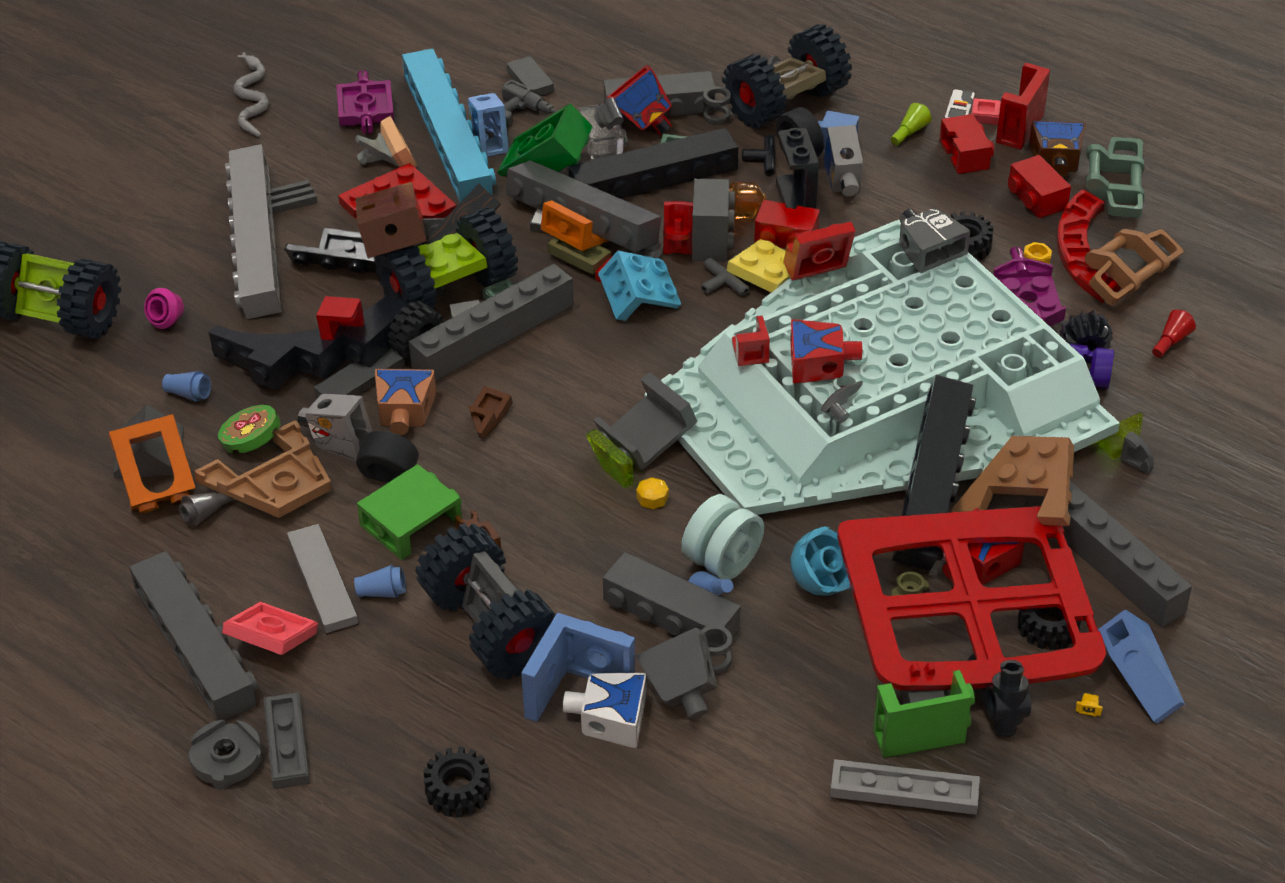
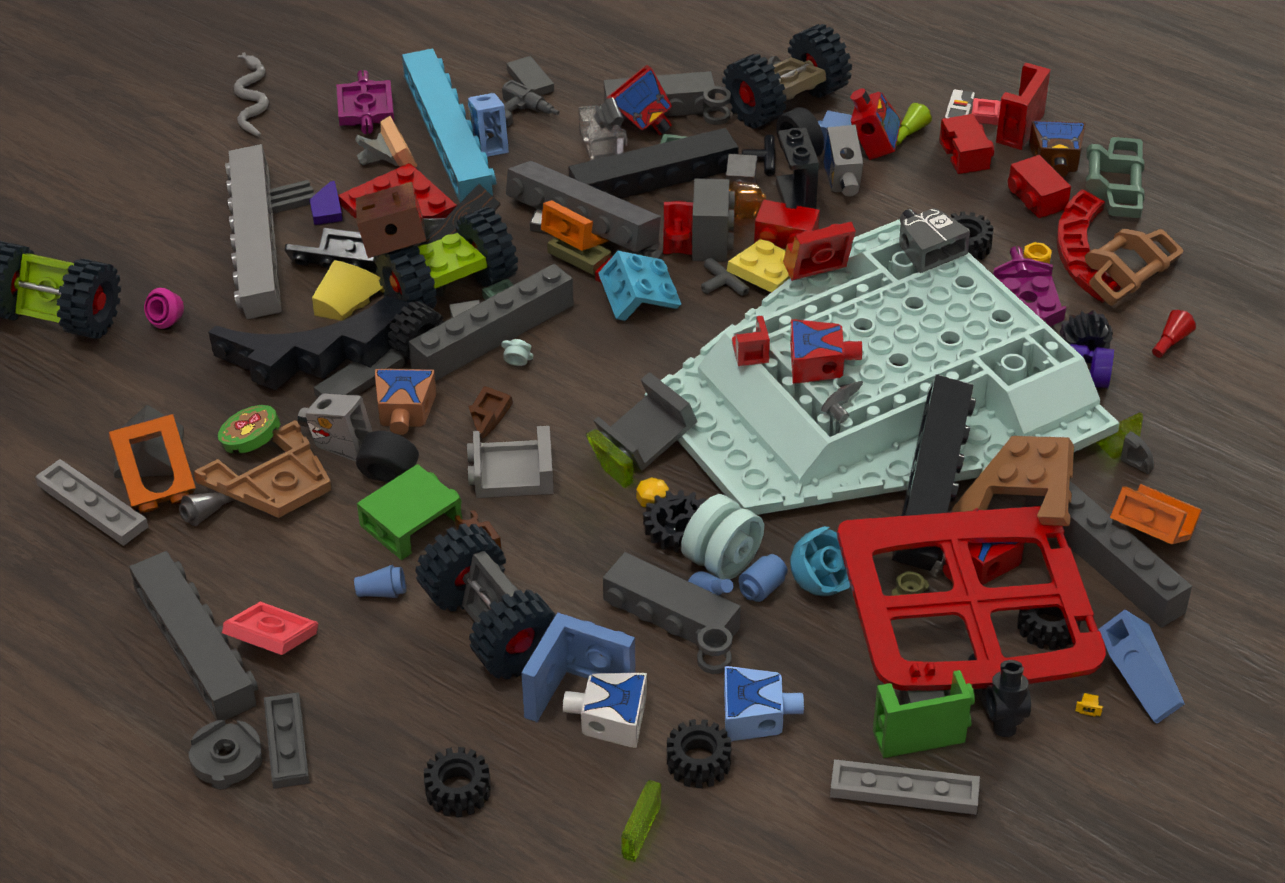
(91, 502): none -> light grey plate
(188, 385): medium blue cone -> none
(322, 578): light grey tile -> none
(326, 205): none -> dark purple tile
(337, 312): red panel -> none
(344, 290): none -> light yellow slope
(512, 466): none -> light grey panel
(517, 352): none -> light aqua plate
(551, 143): green slope -> none
(641, 820): none -> clear neon green tile
(669, 518): none -> black gear
(681, 671): dark grey torso -> none
(698, 737): none -> black tyre
(741, 168): none -> flat silver brick
(756, 703): none -> light blue torso
(762, 577): none -> medium blue brick
(875, 123): none -> red torso
(1156, 514): none -> orange panel

